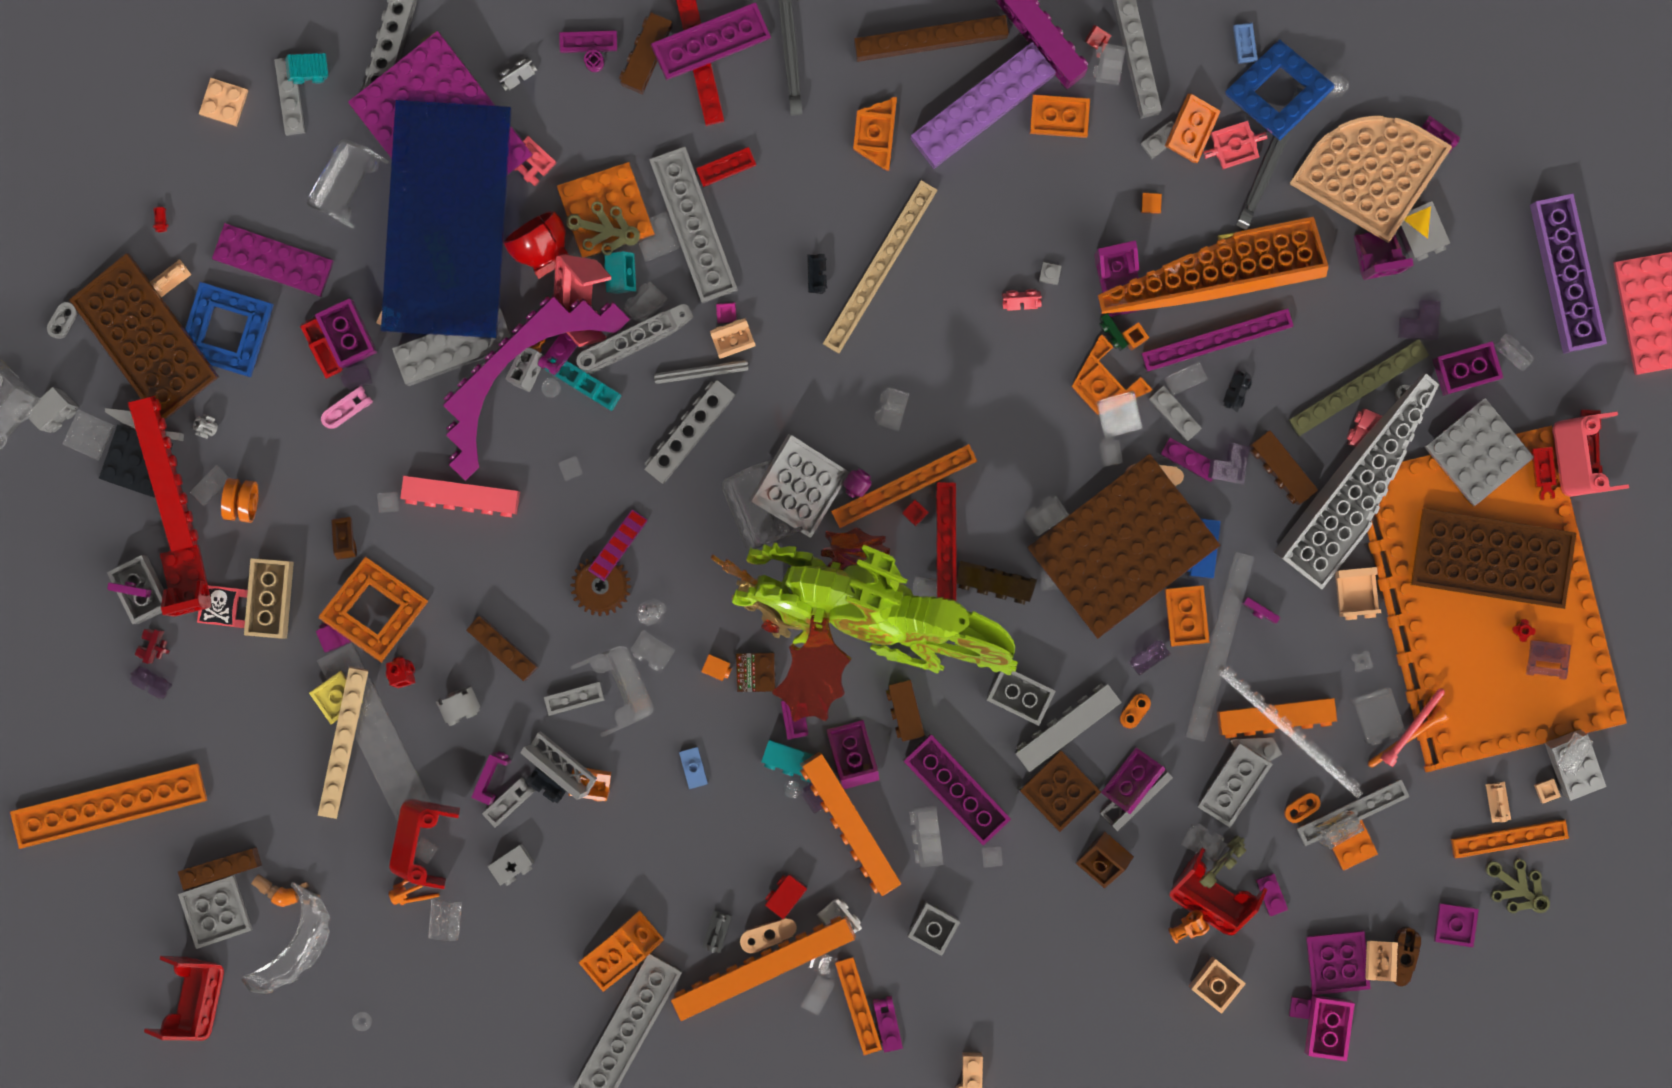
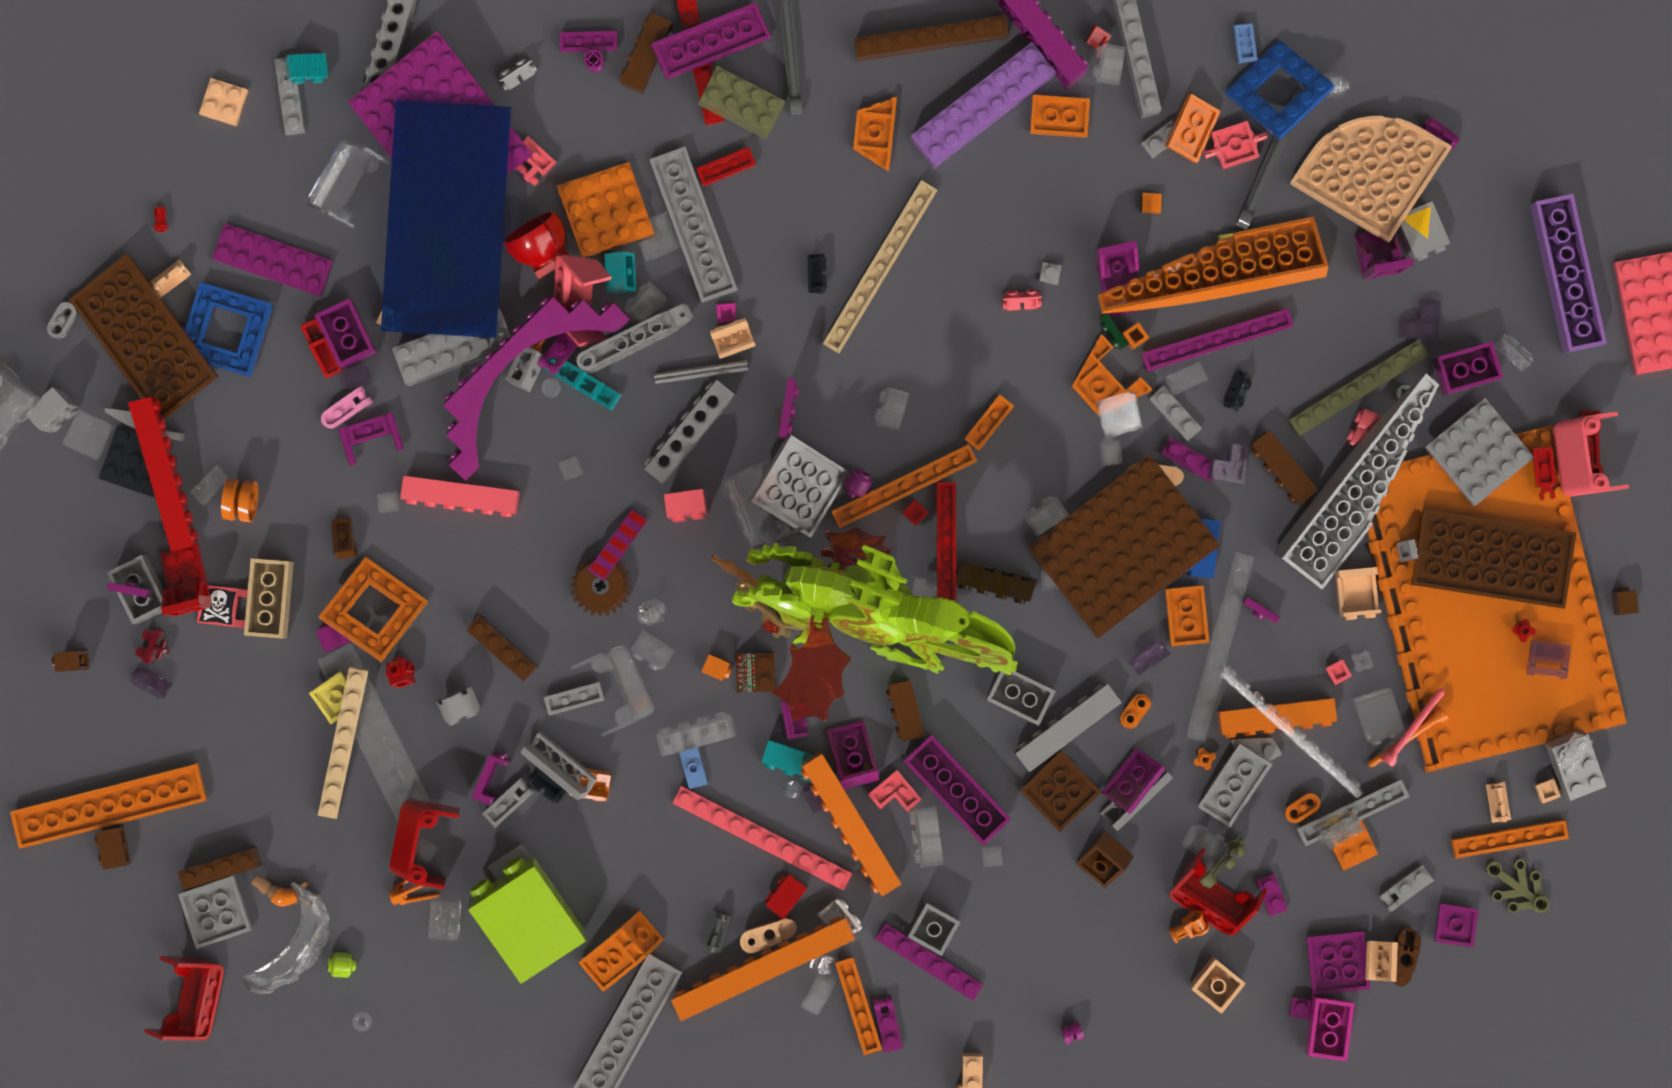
(70, 661): none -> reddish brown brick
(112, 848): none -> reddish brown brick
(205, 426): light grey gear -> none
(341, 964): none -> lime head
(368, 431): none -> magenta plate
(525, 918): none -> lime brick
(606, 230): olive plant -> none
(686, 504): none -> coral brick
(696, 734): none -> clear brick
(741, 102): none -> olive brick
(762, 838): none -> coral plate
(789, 409): none -> magenta plate
(895, 787): none -> coral plate
(929, 961): none -> magenta plate
(989, 422): none -> orange plate
(1072, 1032): none -> magenta wheel
(1209, 756): none -> orange plate
(1338, 672): none -> coral plate
(1406, 887): none -> light grey plate
(1407, 550): none -> light grey plate
(1625, 601): none -> reddish brown brick

